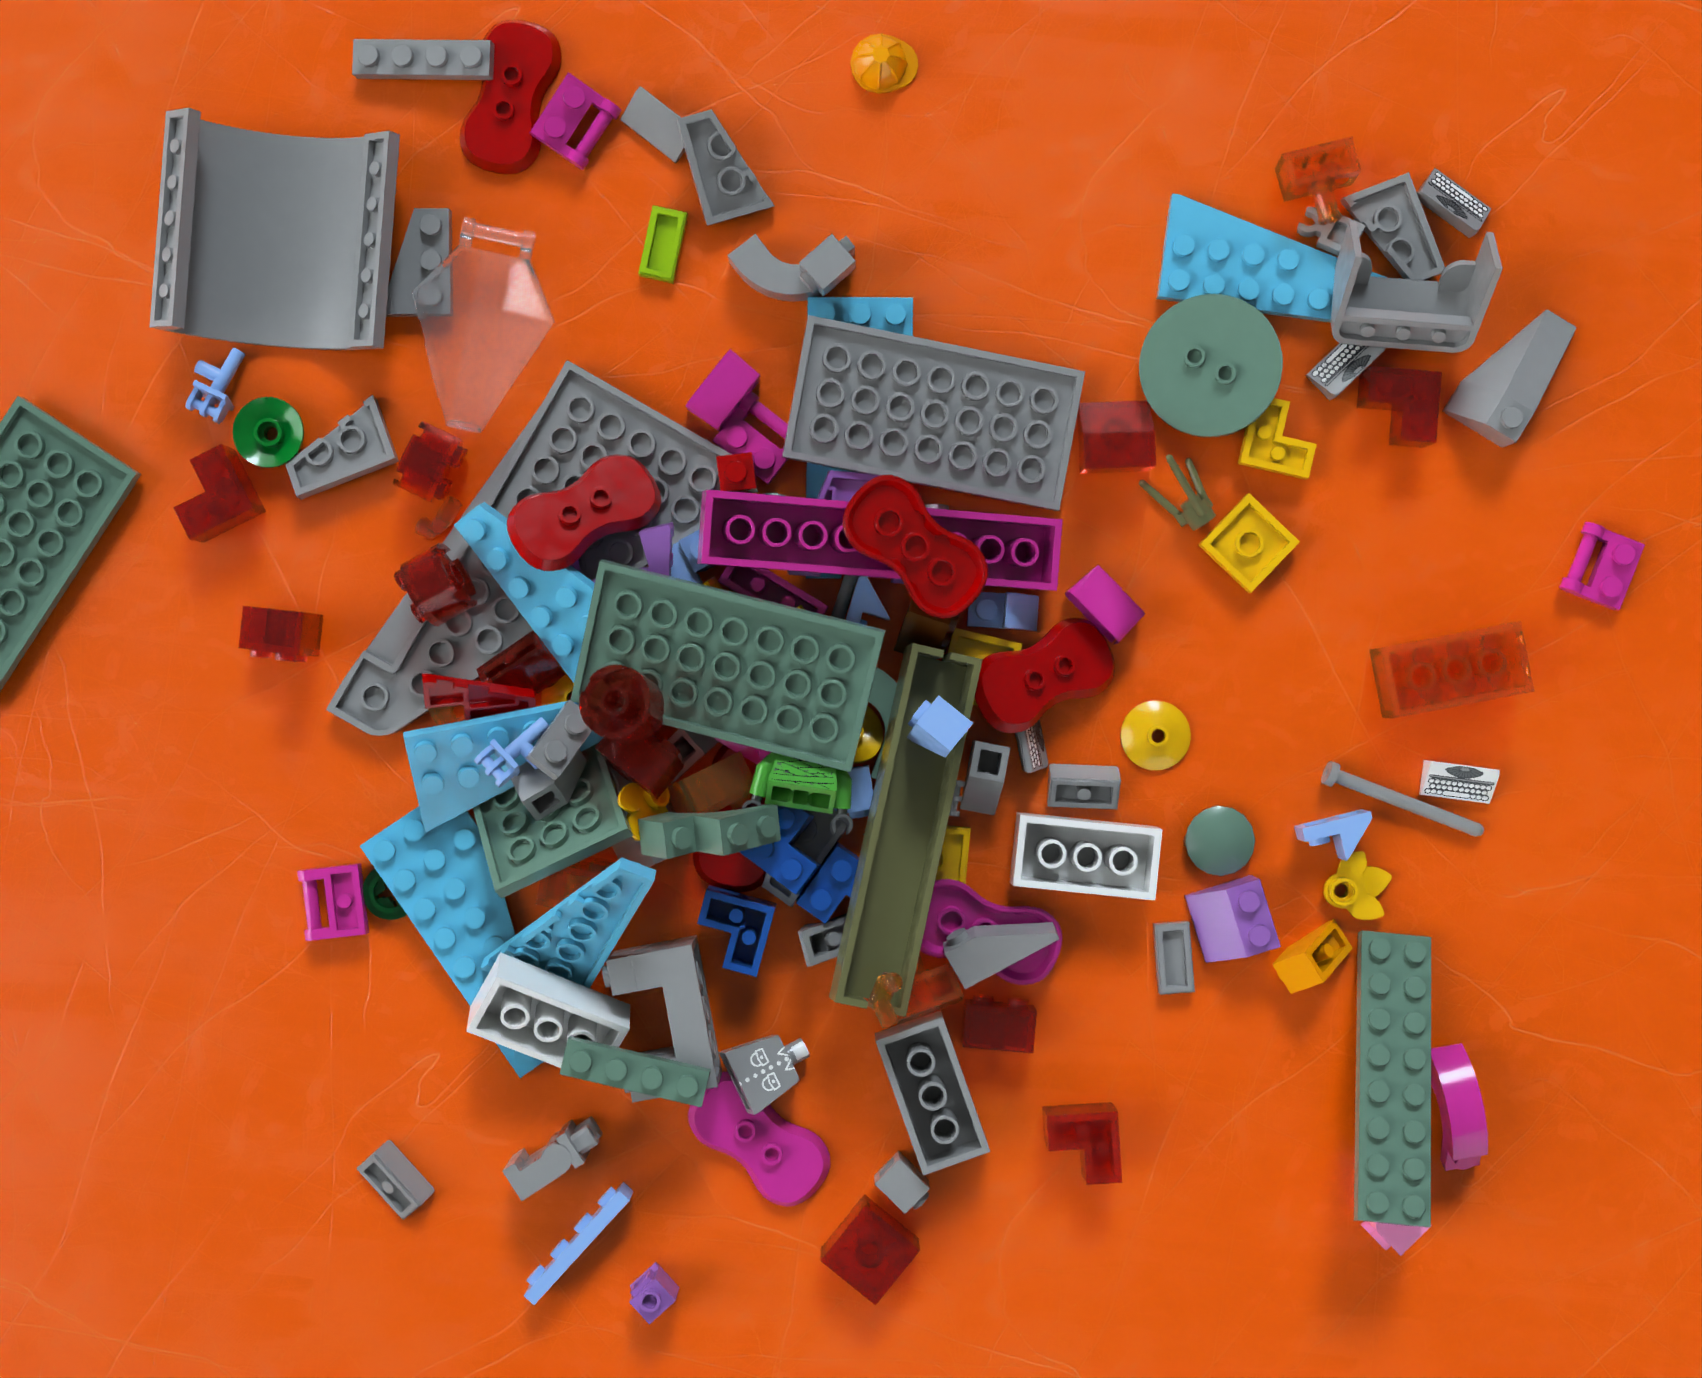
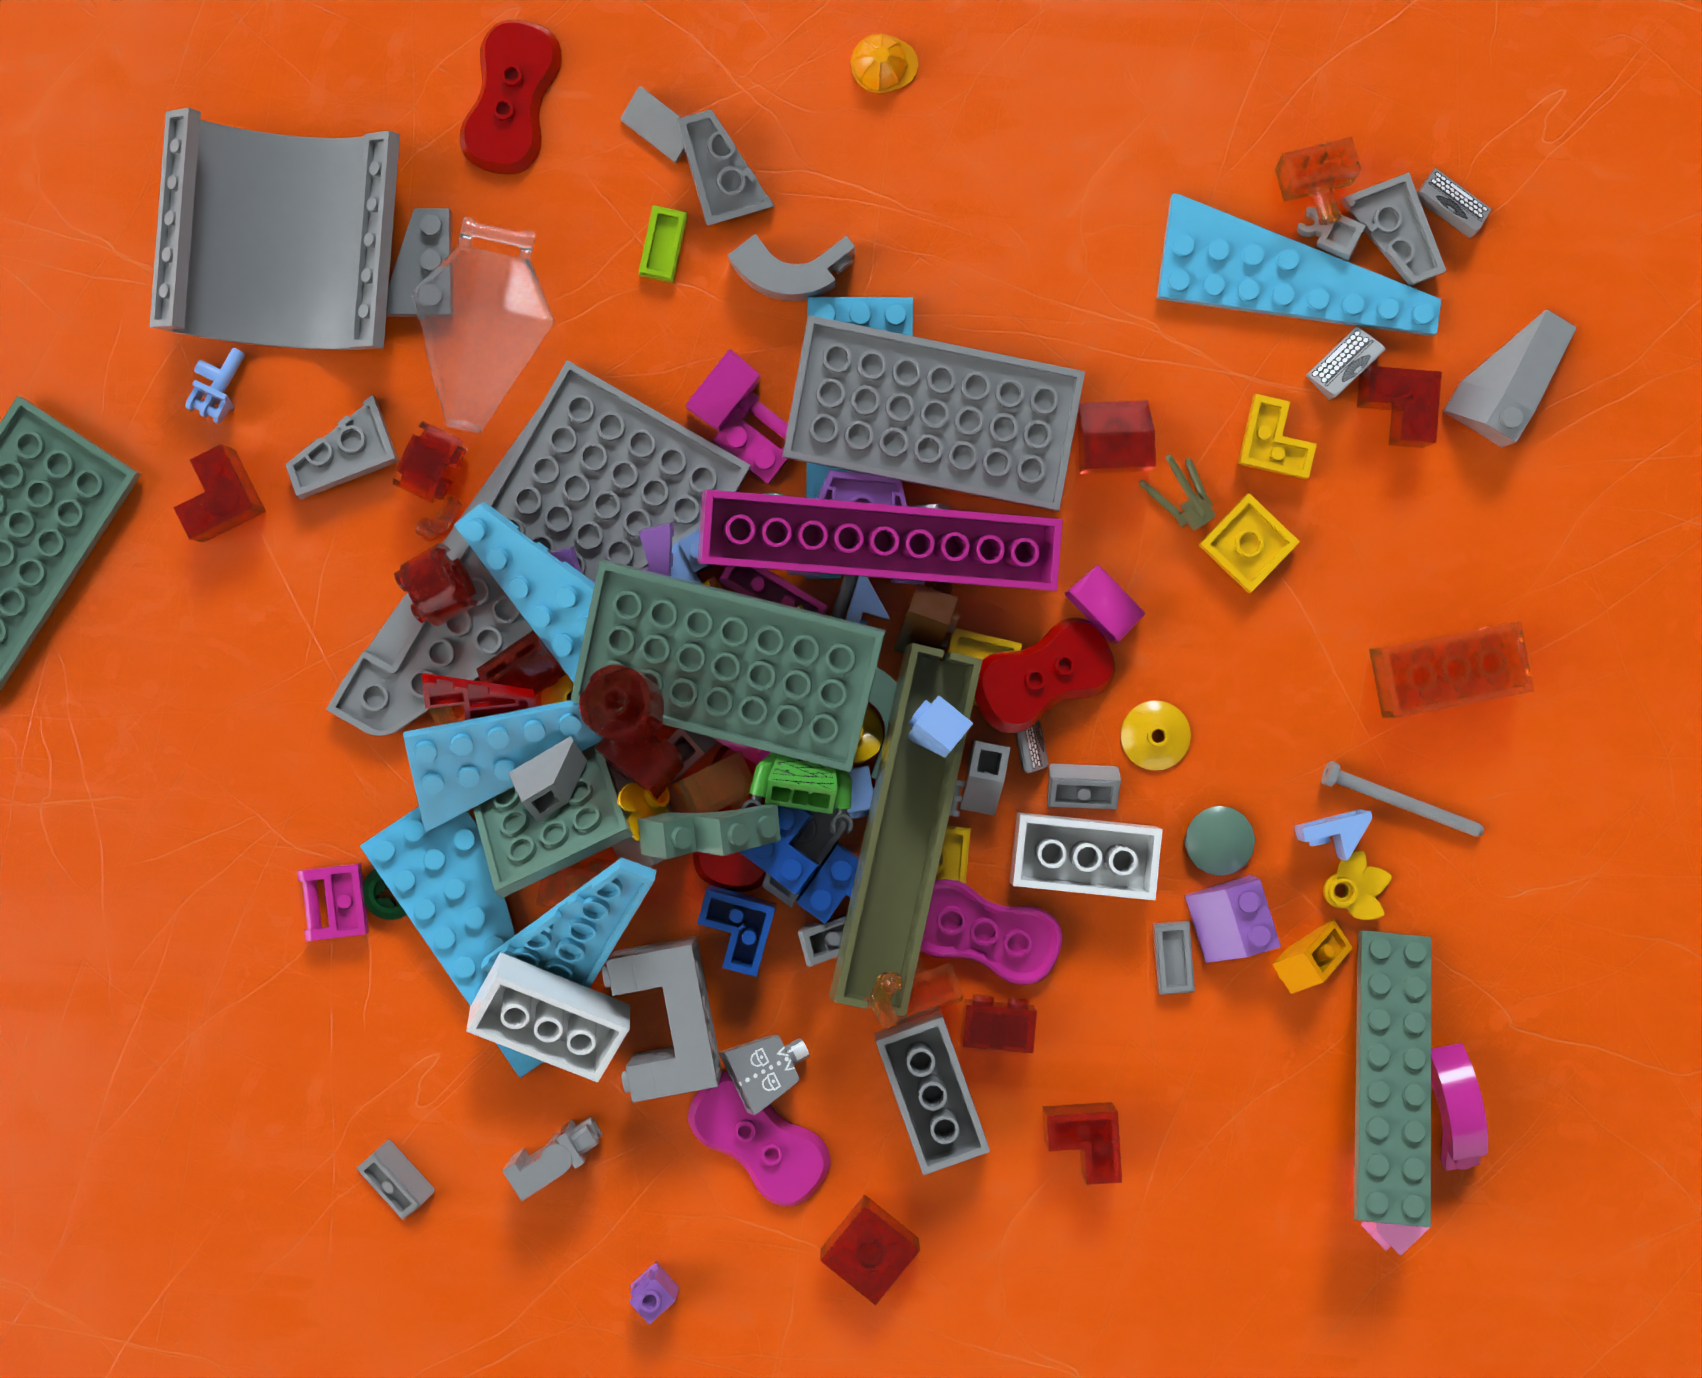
(256, 420): green dish -> none
(282, 632): clear red brick -> none
(423, 59): light grey plate -> none
(521, 745): light blue arm -> none
(560, 525): red plate -> none
(560, 741): light grey plate -> none
(565, 113): dark pink plate -> none
(567, 1252): light blue plate -> none
(635, 1071): sand green plate -> none
(737, 473): red brick -> none
(826, 266): light grey brick -> none
(894, 527): red plate -> none
(902, 1183): light grey brick -> none
(991, 948): light grey slope -> none
(1004, 611): light blue slope -> none
(1211, 365): sand green plate -> none
(1409, 311): light grey windscreen -> none
(1458, 781): slope -> none
(1611, 570): dark pink plate -> none

